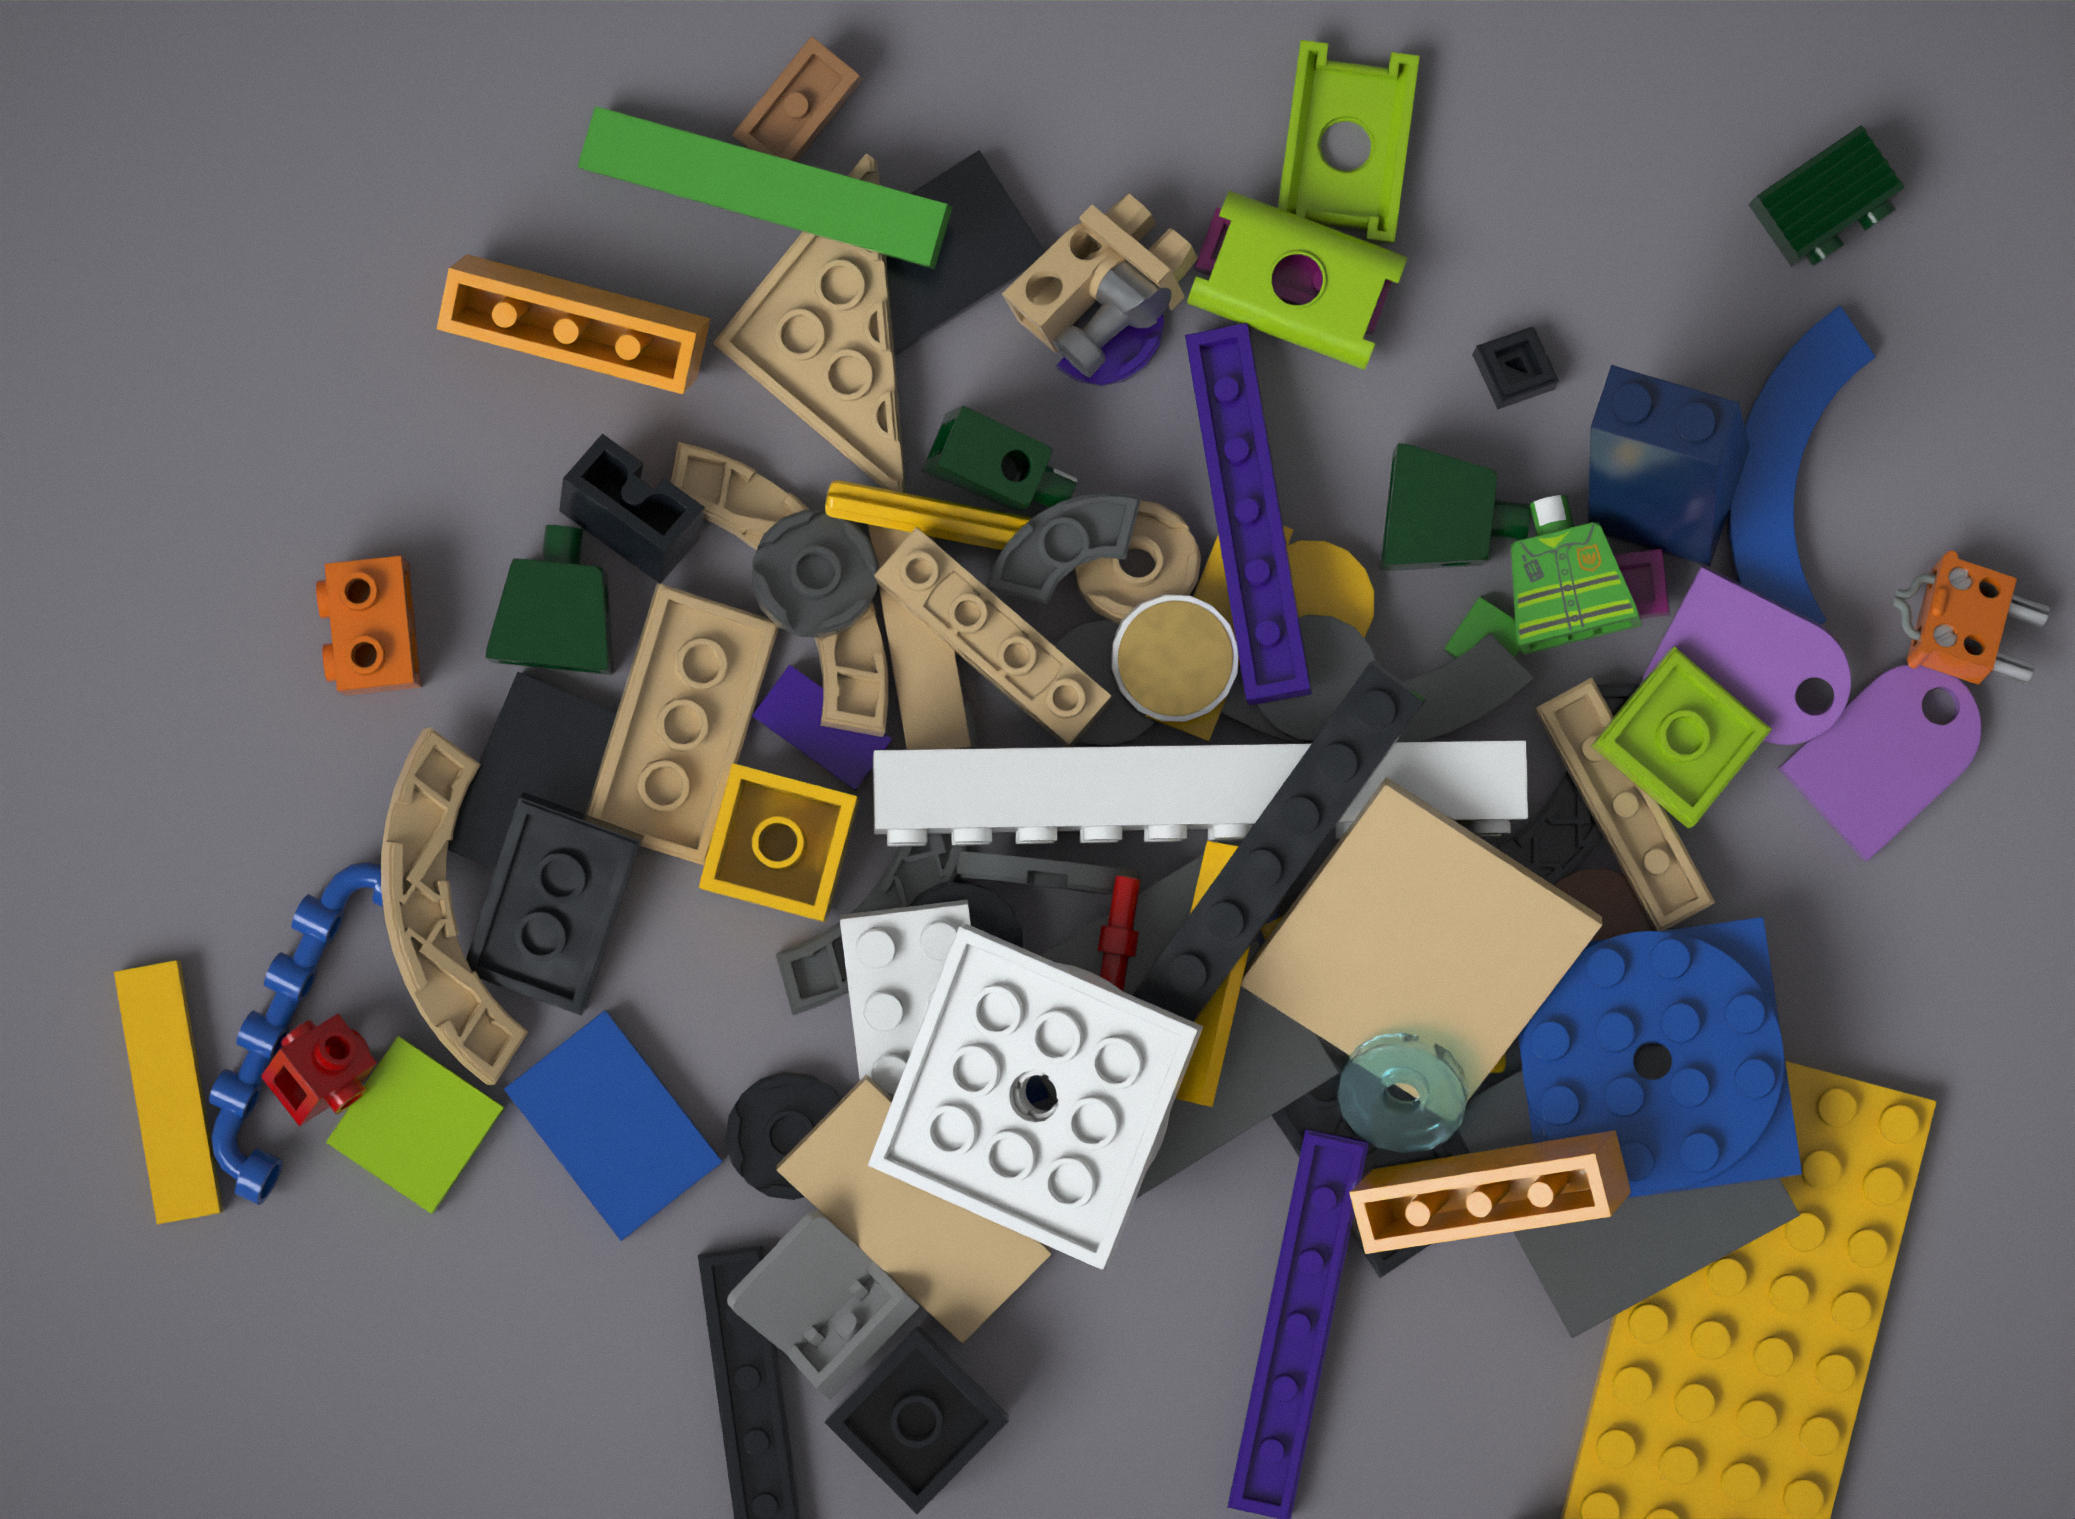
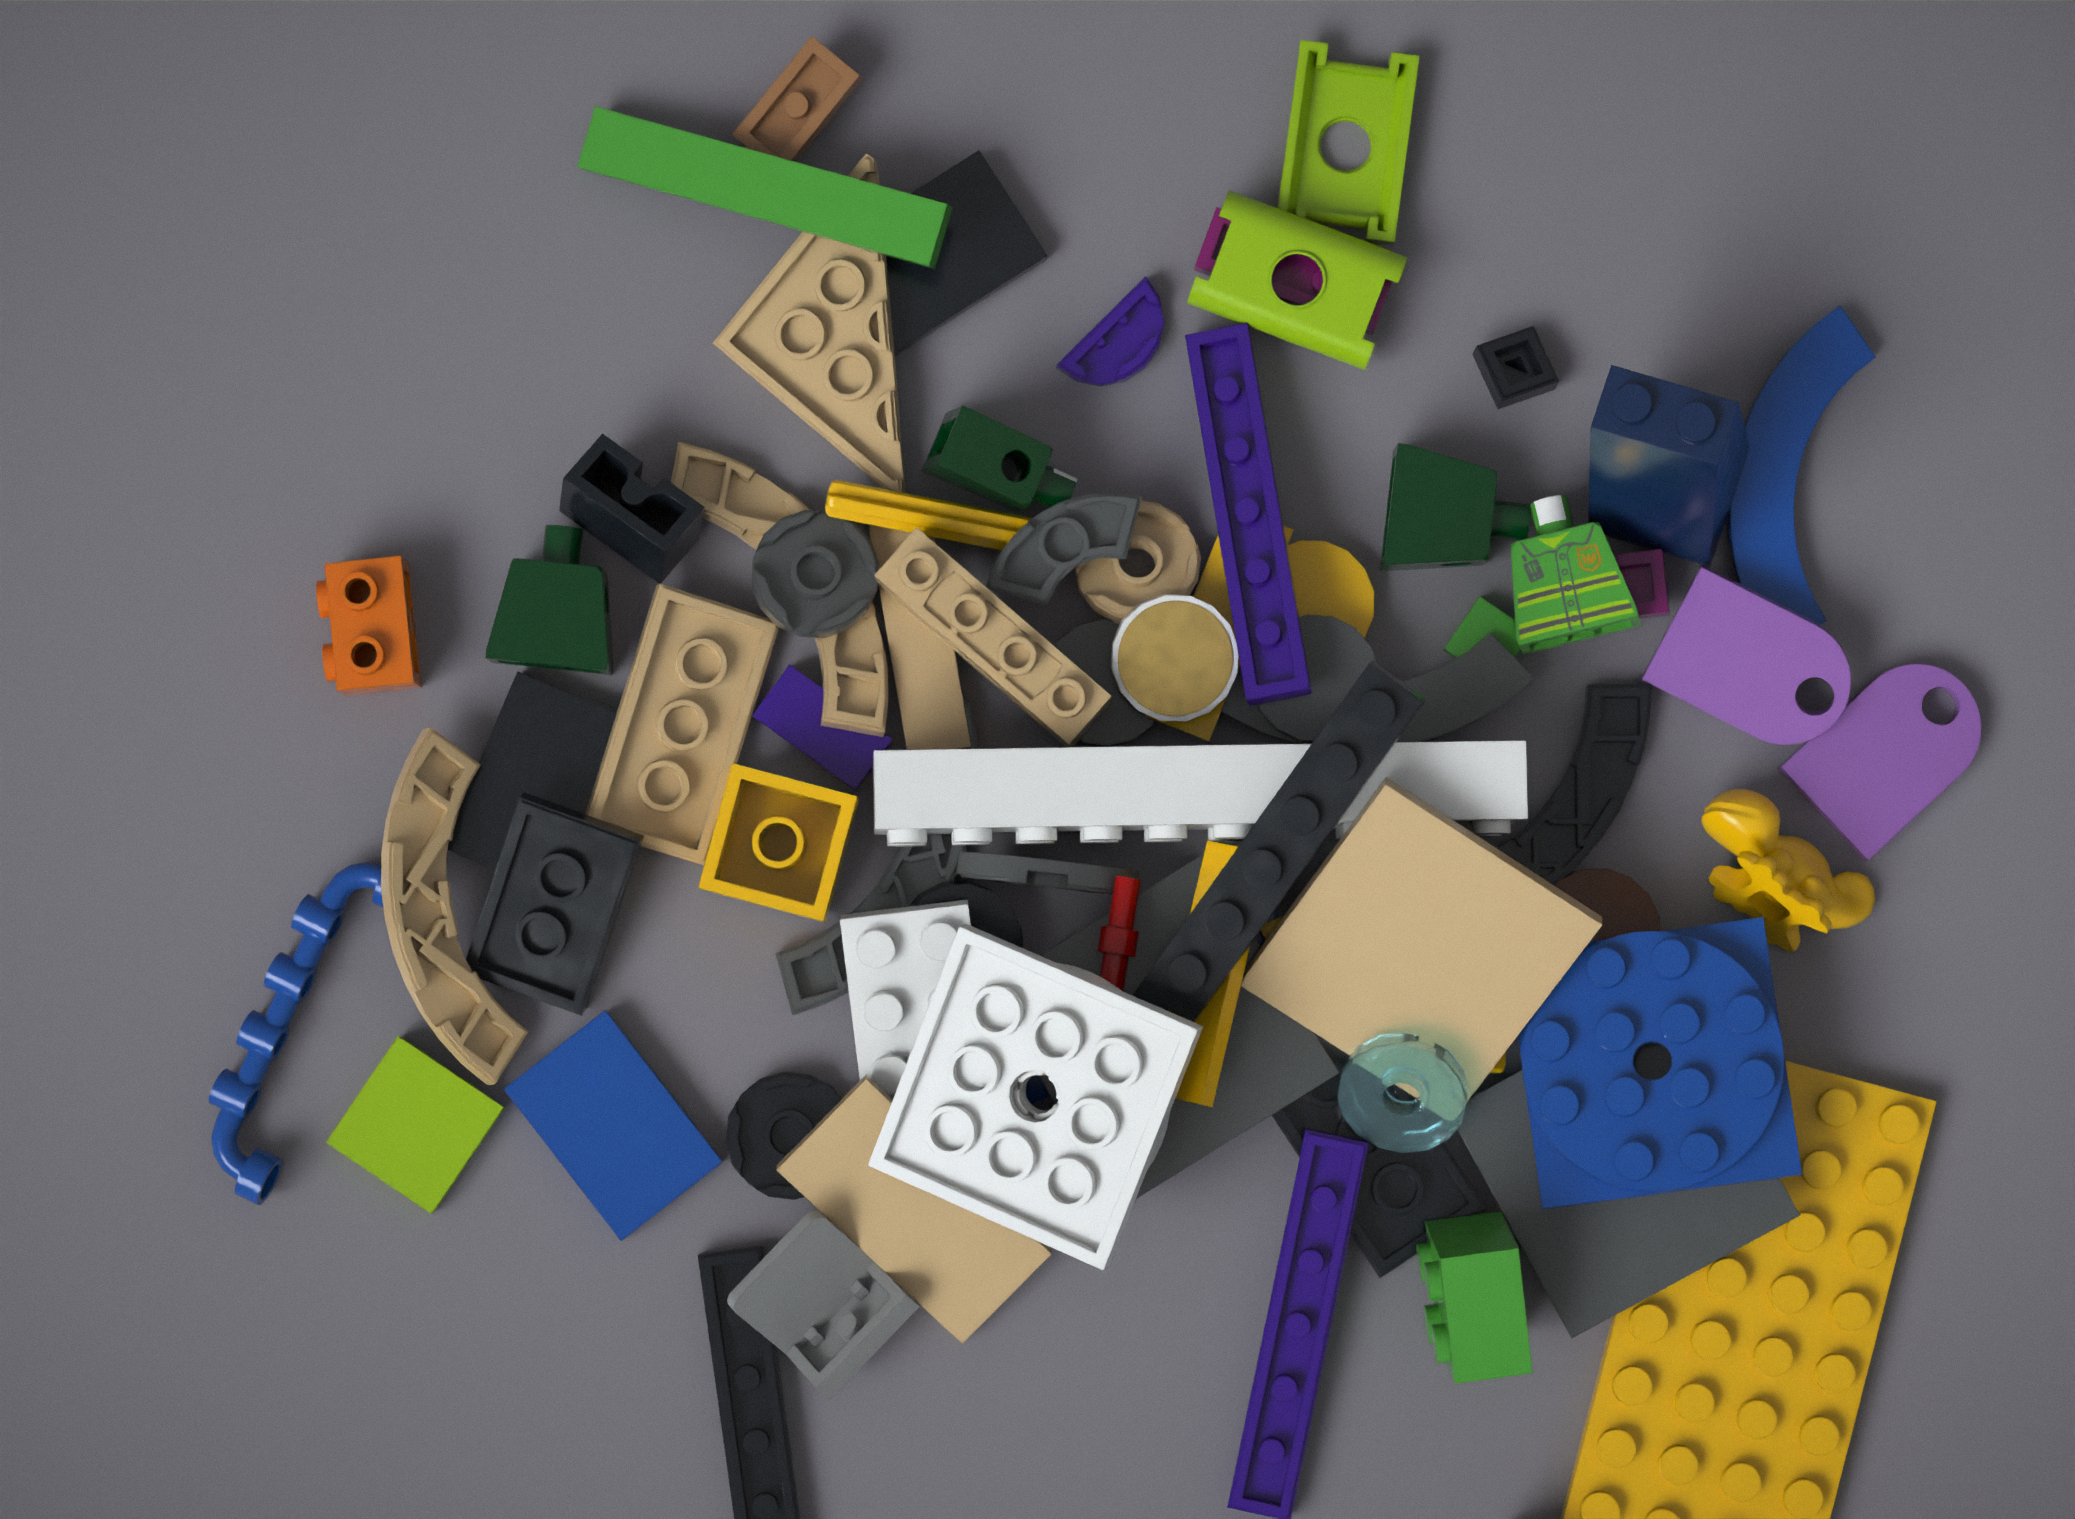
(168, 1092): yellow tile -> none
(319, 1069): red brick -> none
(573, 323): light orange brick -> none
(917, 1419): black brick -> none
(1104, 264): tan hips -> none
(1477, 1295): none -> bright green brick
(1491, 1192): light orange brick -> none
(1625, 814): tan tile -> none
(1681, 737): lime tile -> none
(1780, 875): none -> yellow animal
(1828, 196): dark green brick -> none
(1965, 621): orange piece -> none

